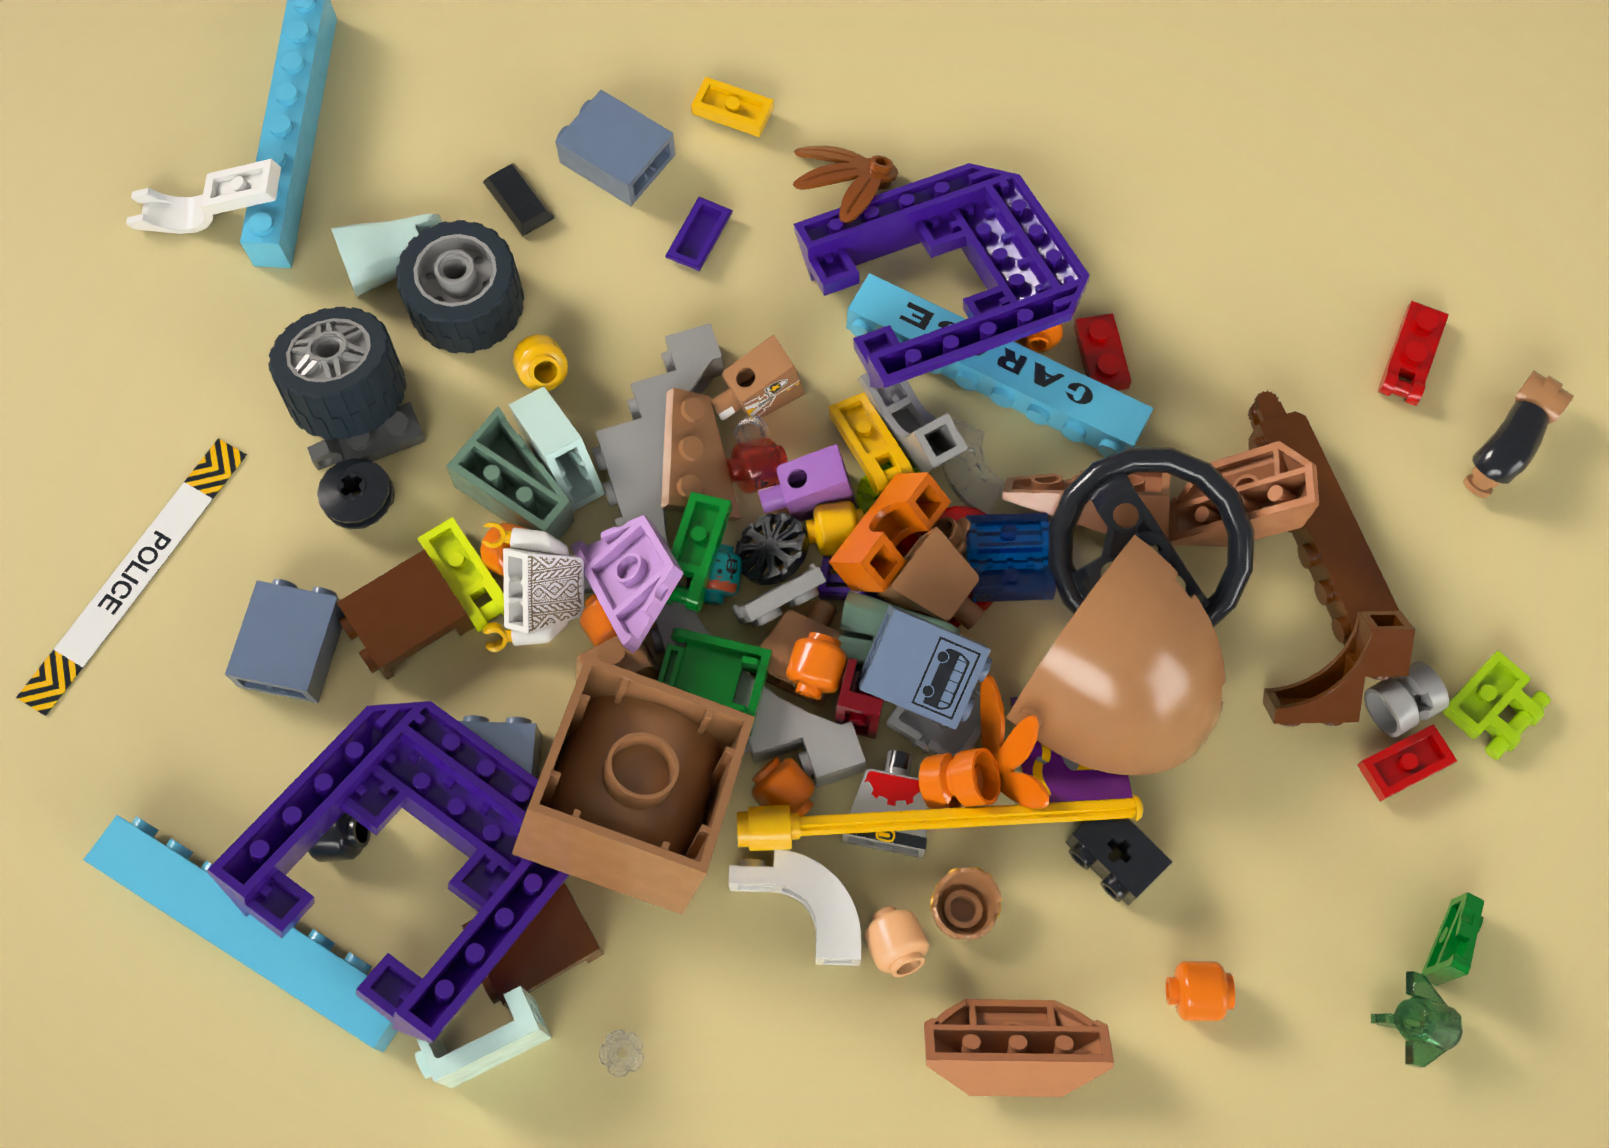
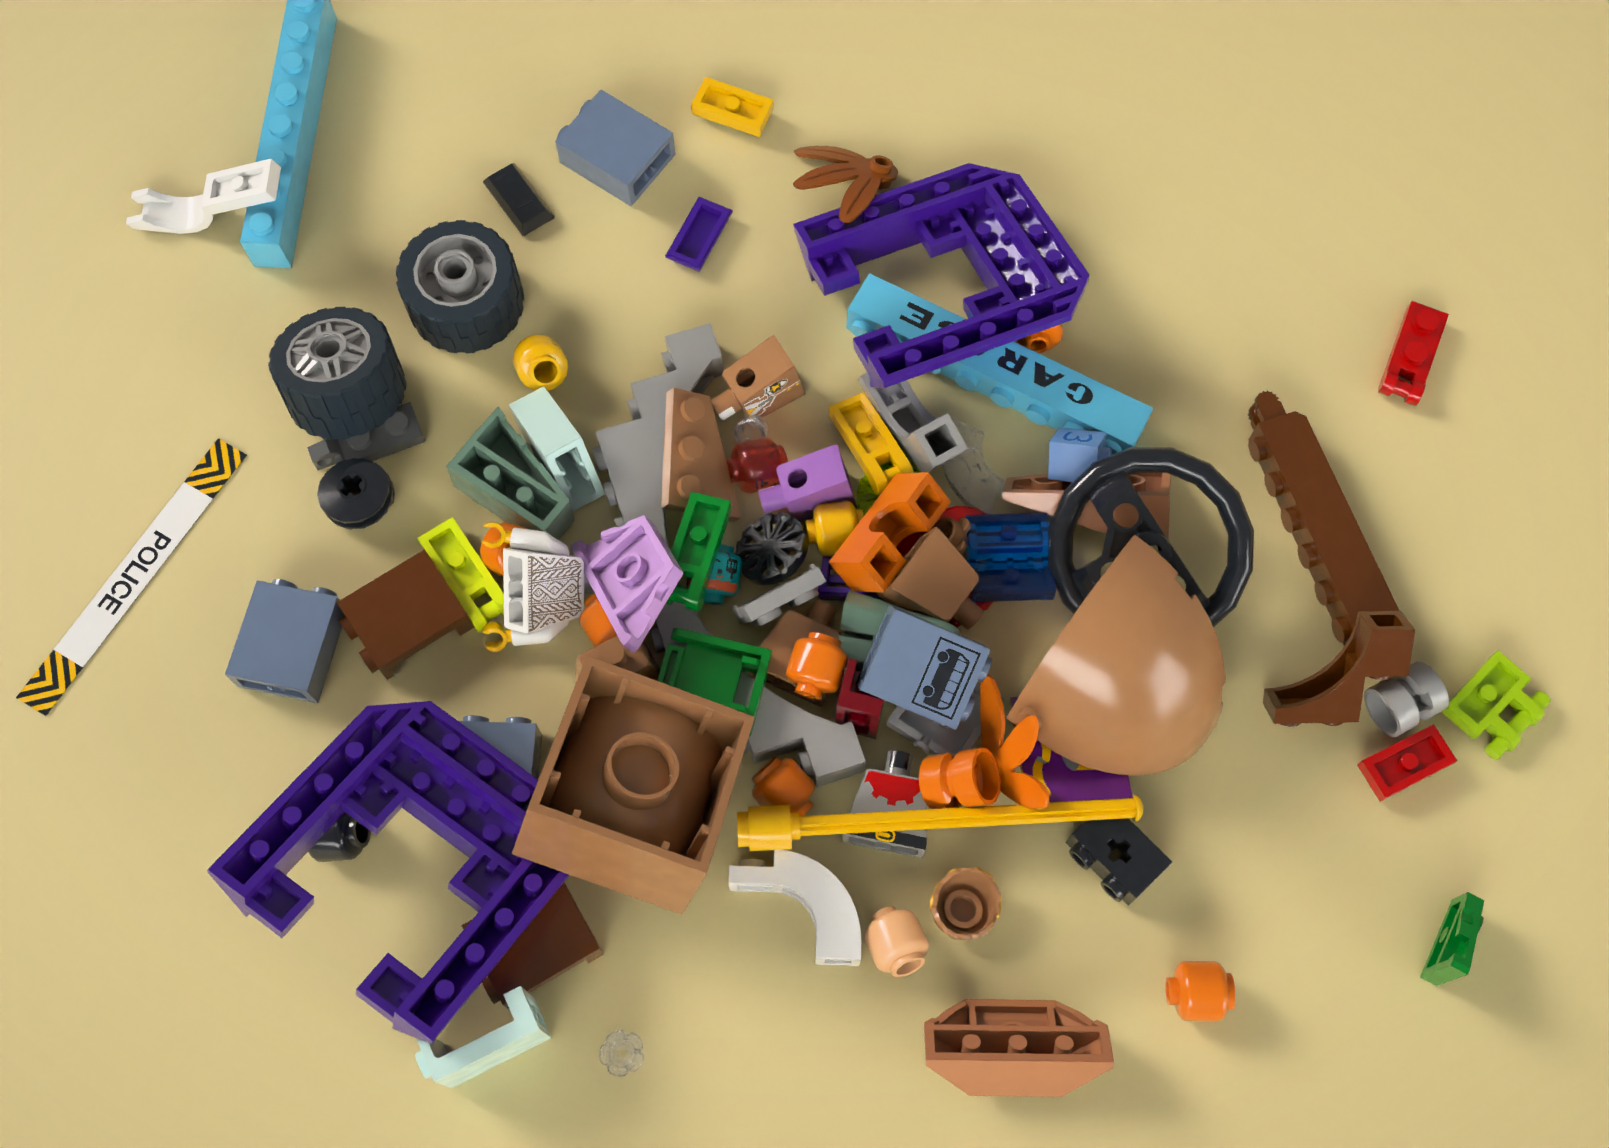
(189, 895): medium azure brick -> none
(374, 248): light aqua piece -> none
(1074, 451): none -> medium blue brick
(1102, 351): red plate -> none
(1274, 485): nougat wedge -> none
(1423, 1021): clear green brick -> none
(1519, 436): black piece -> none

